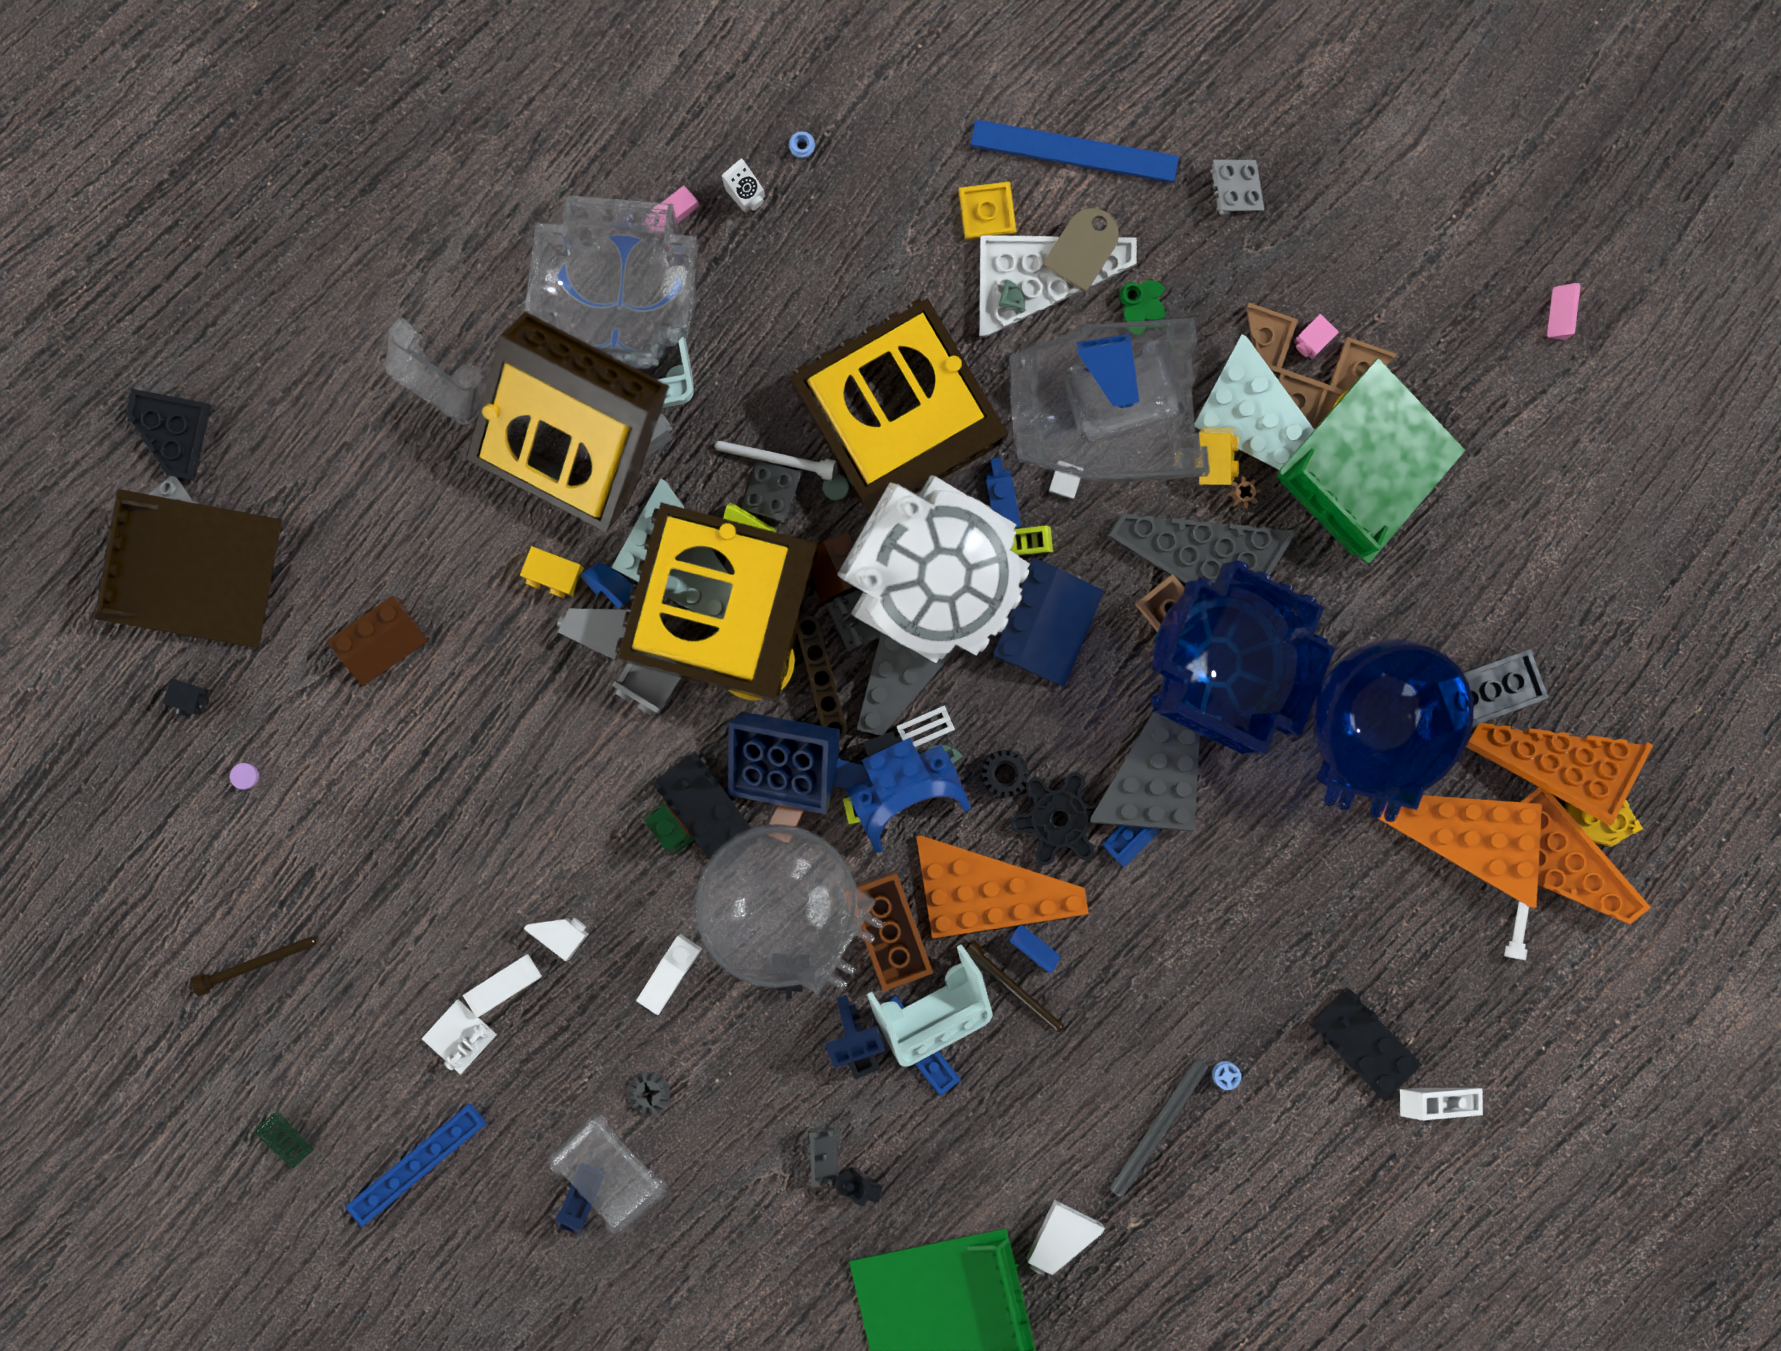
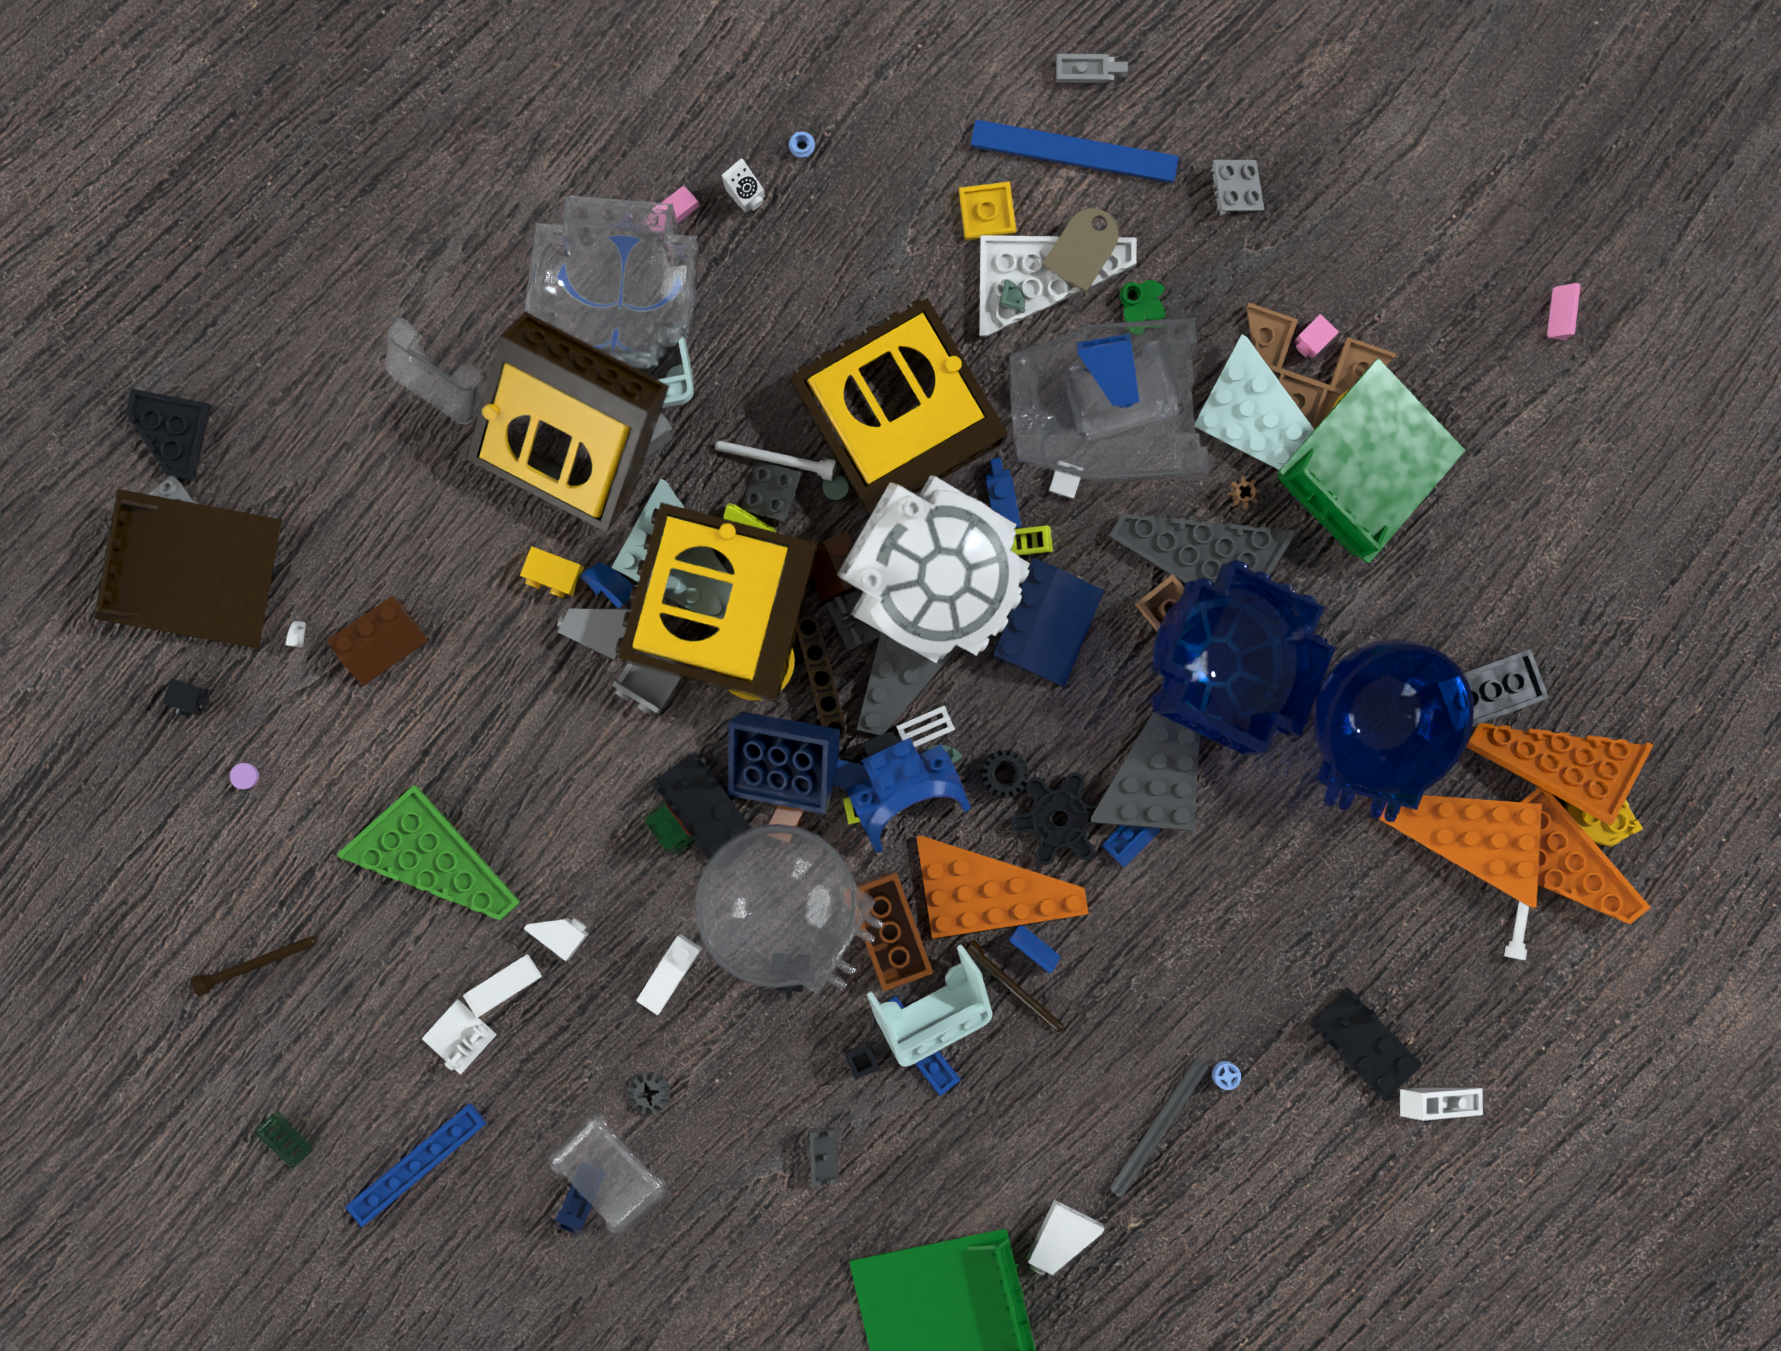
(296, 634): none -> white tile
(426, 851): none -> bright green wing
(857, 1042): dark blue bracket -> none
(858, 1187): black hips -> none
(1088, 68): none -> light grey hinge
(1220, 447): yellow brick -> none

